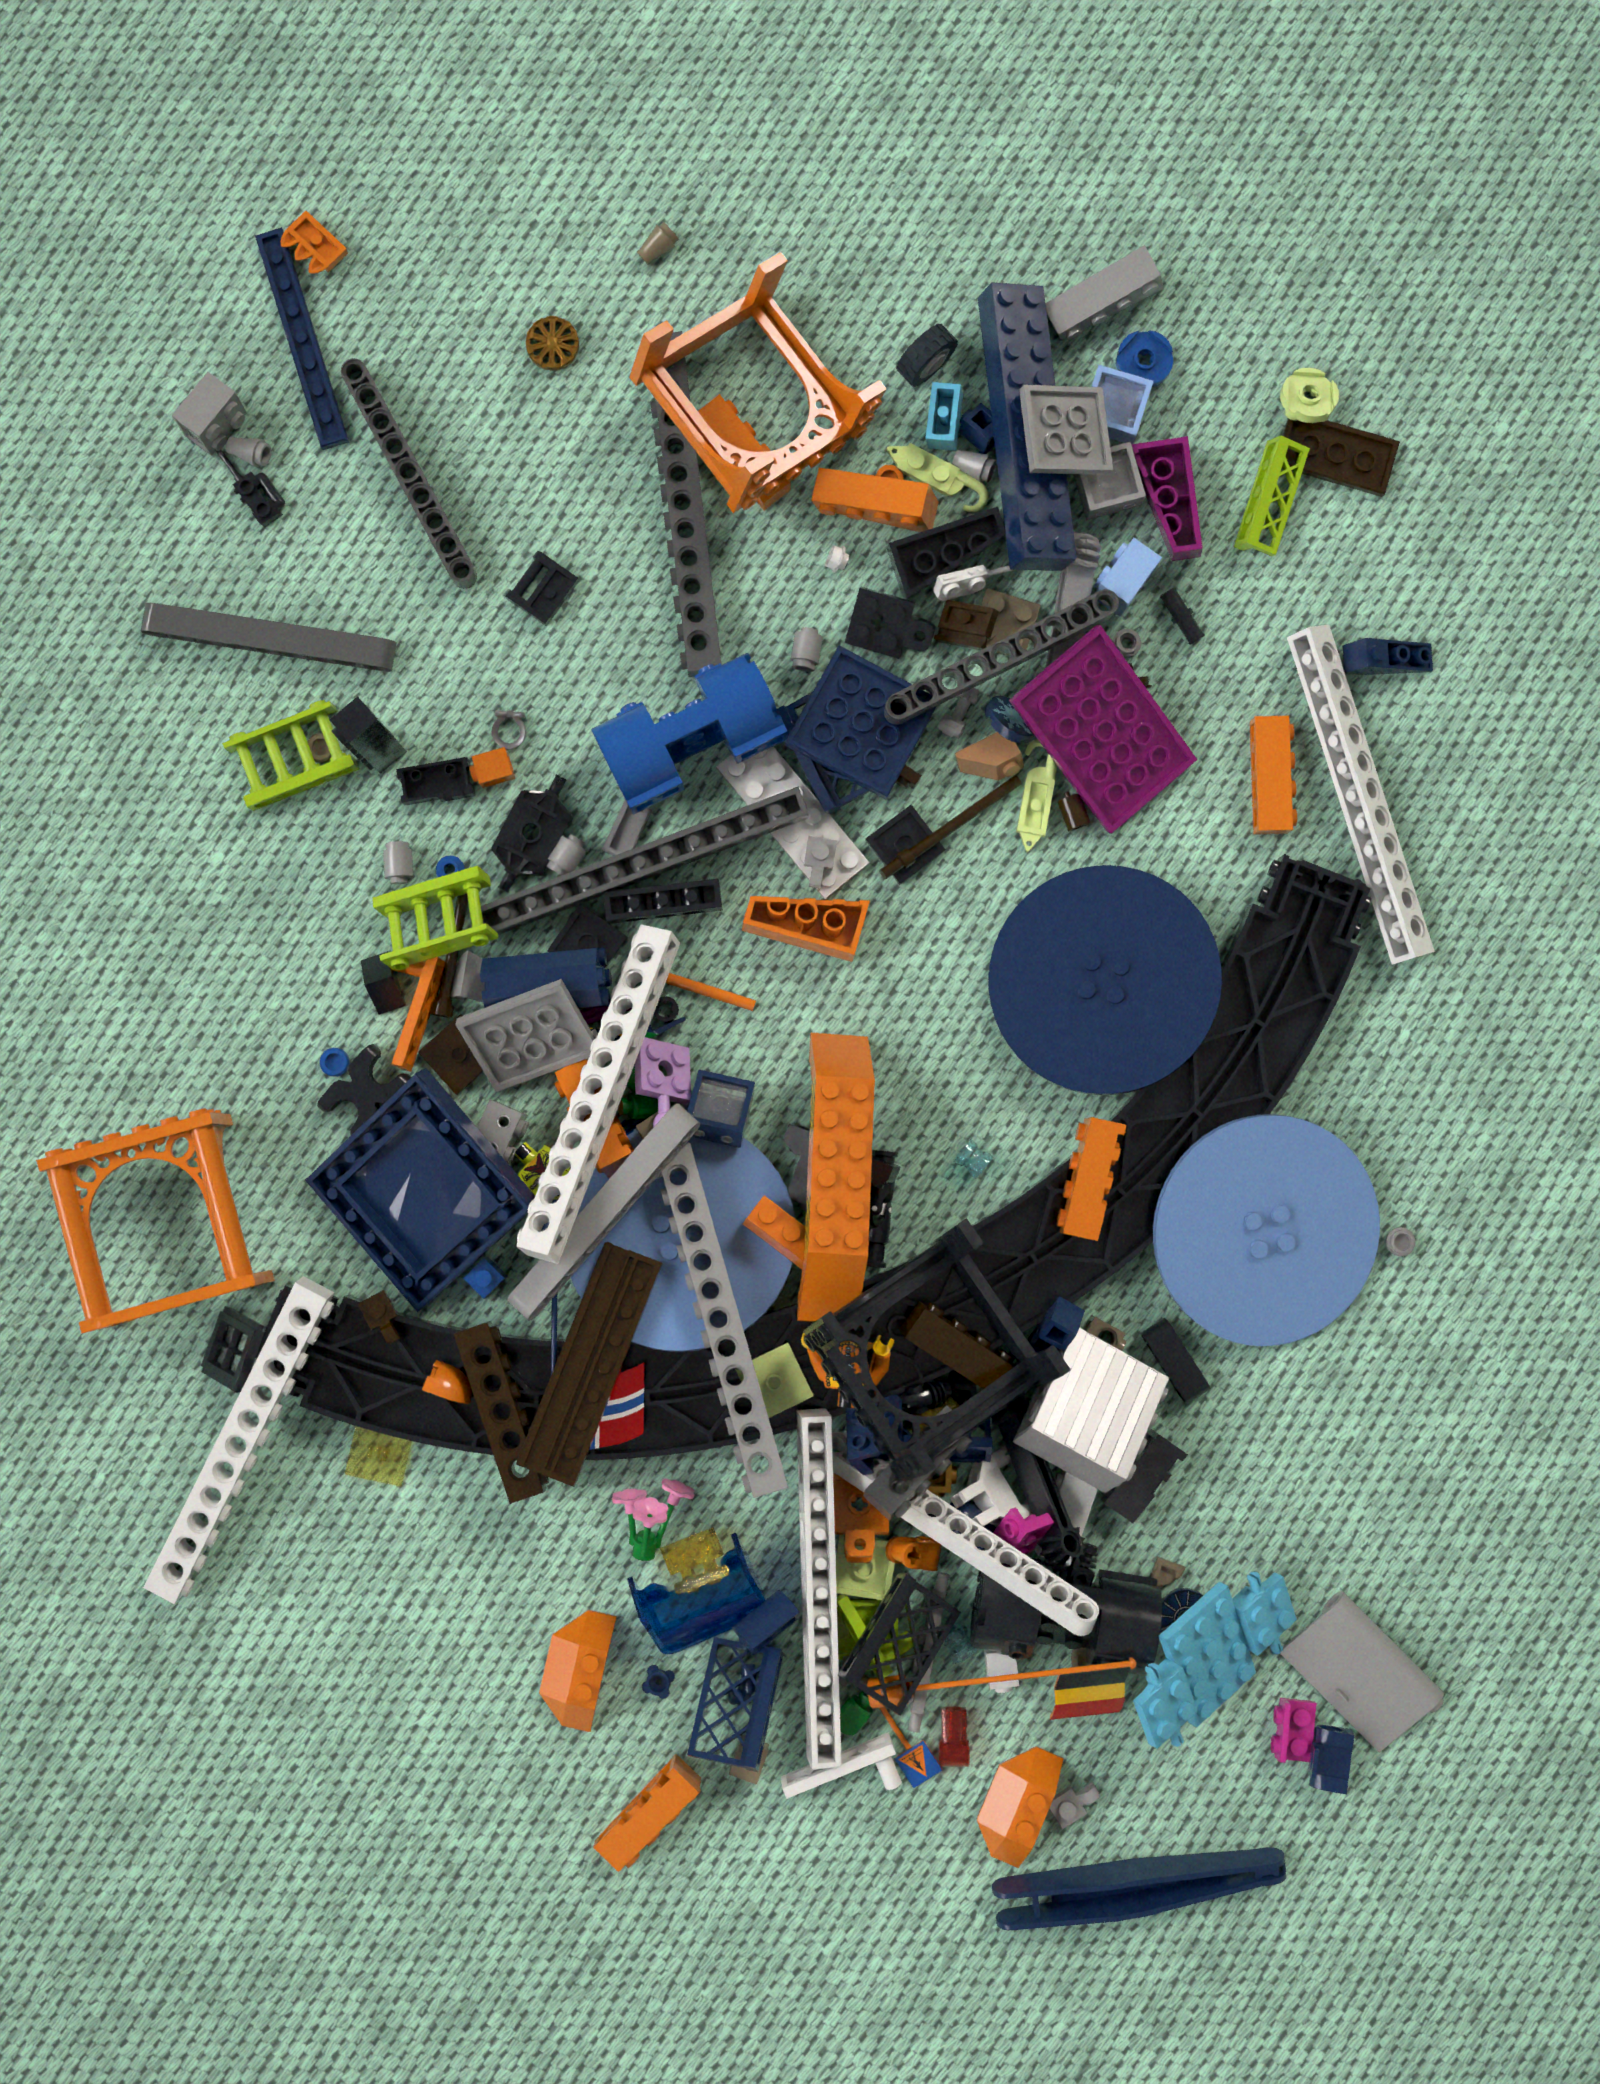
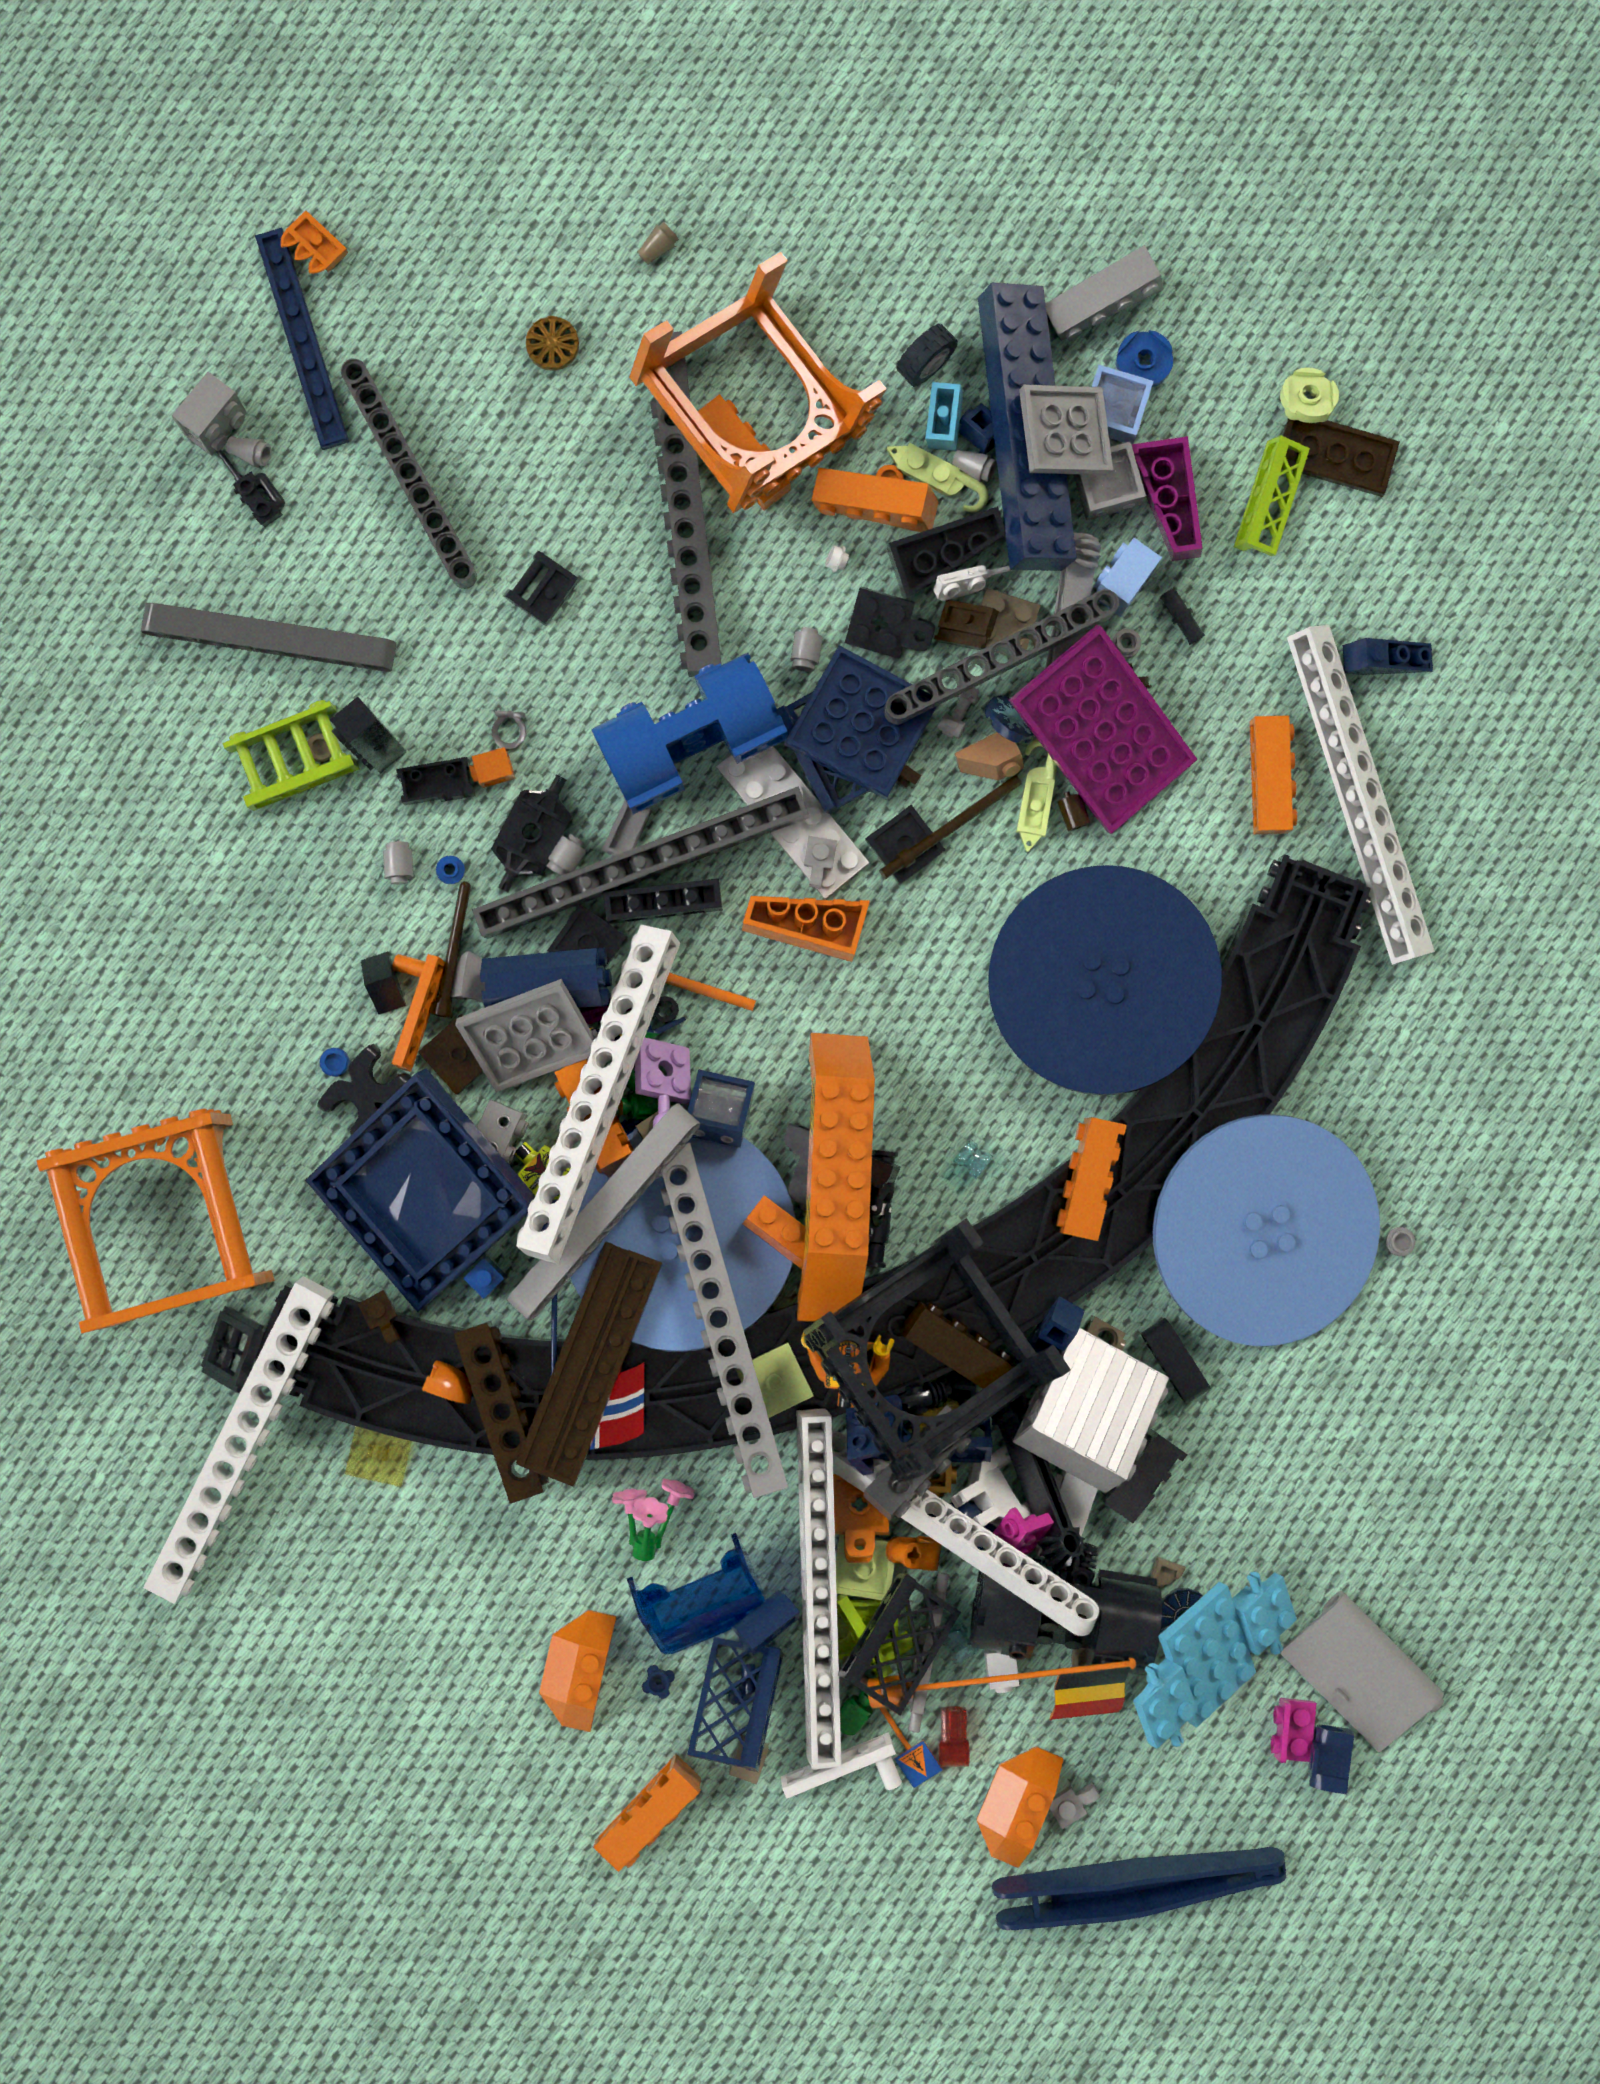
(418, 898): lime fence -> none
(693, 1551): clear yellow plate -> none

